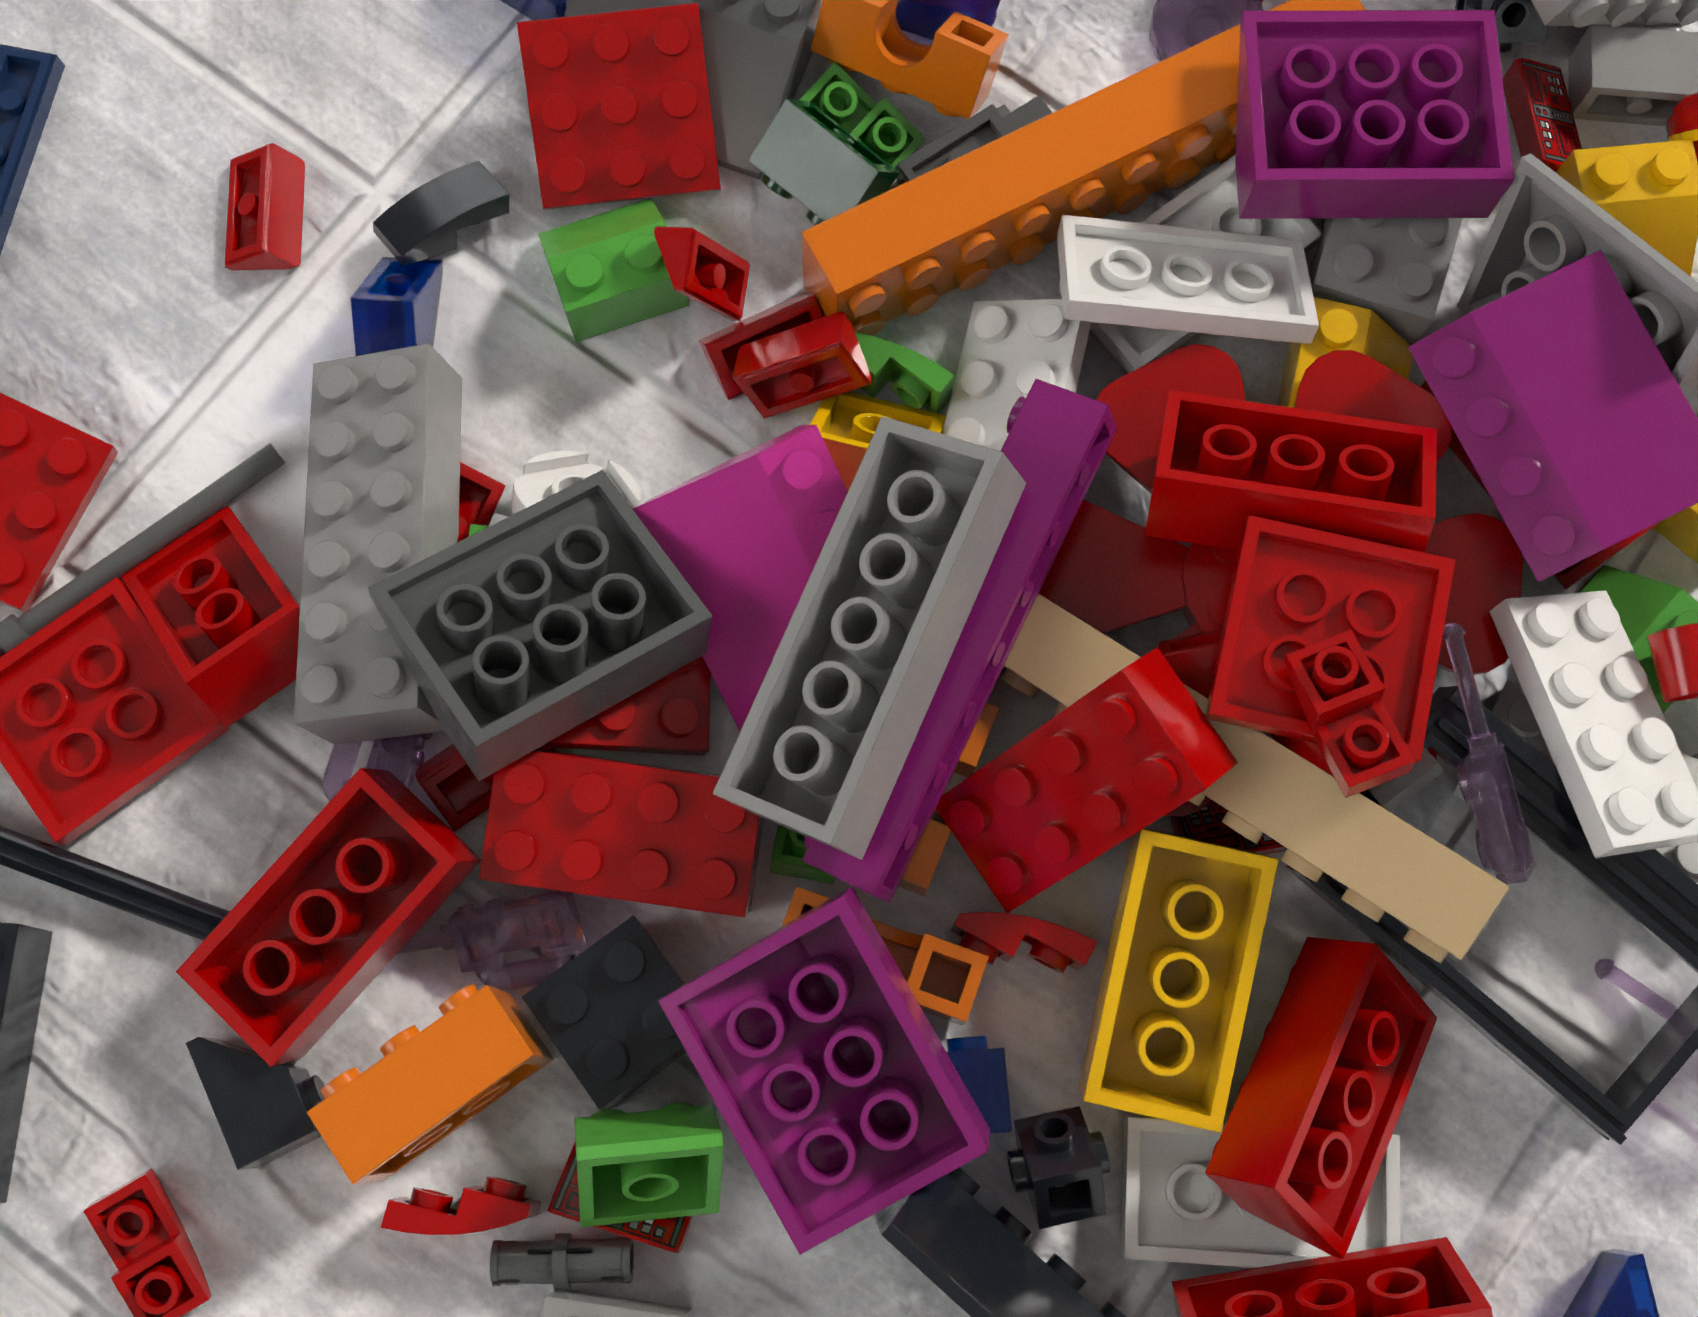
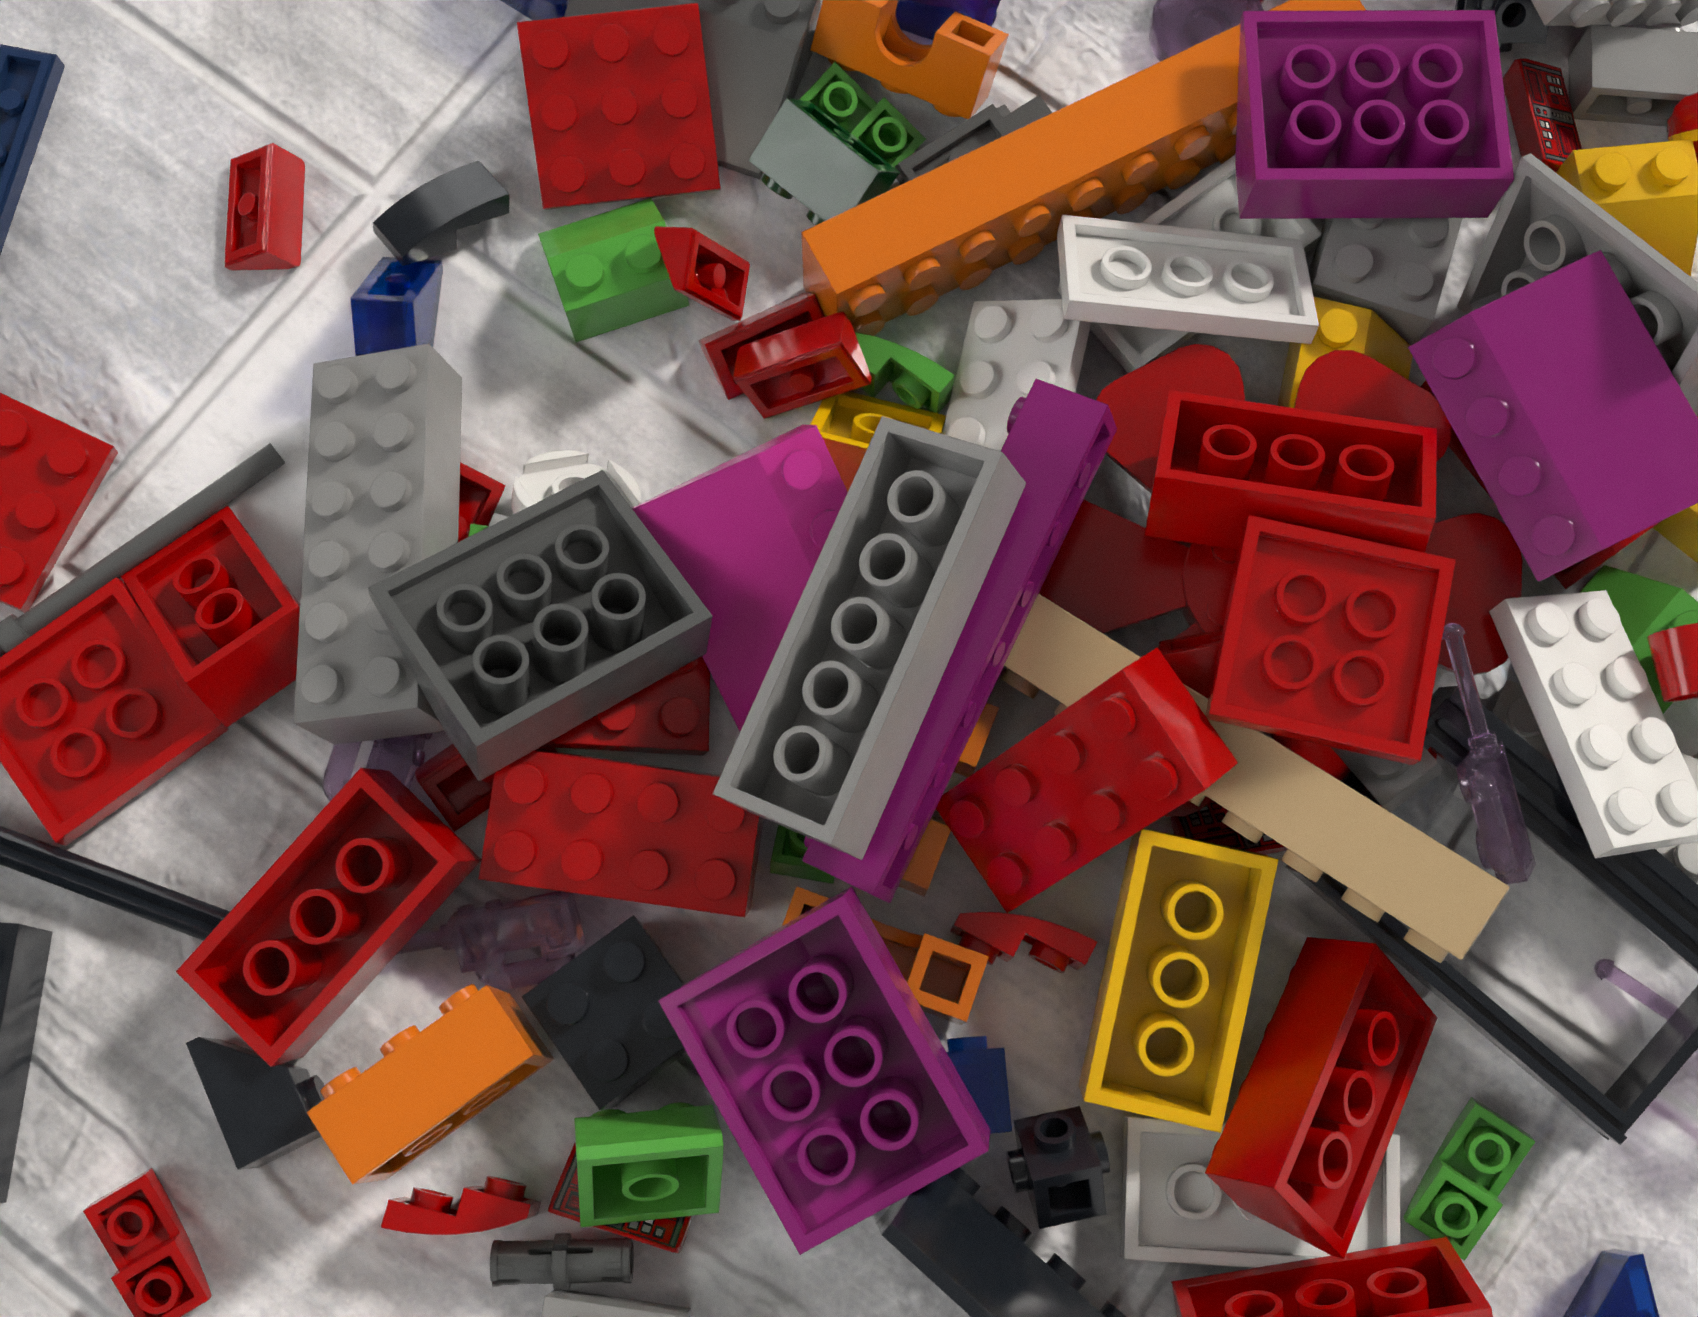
(1347, 713): red slope -> none
(1466, 1177): none -> bright green slope

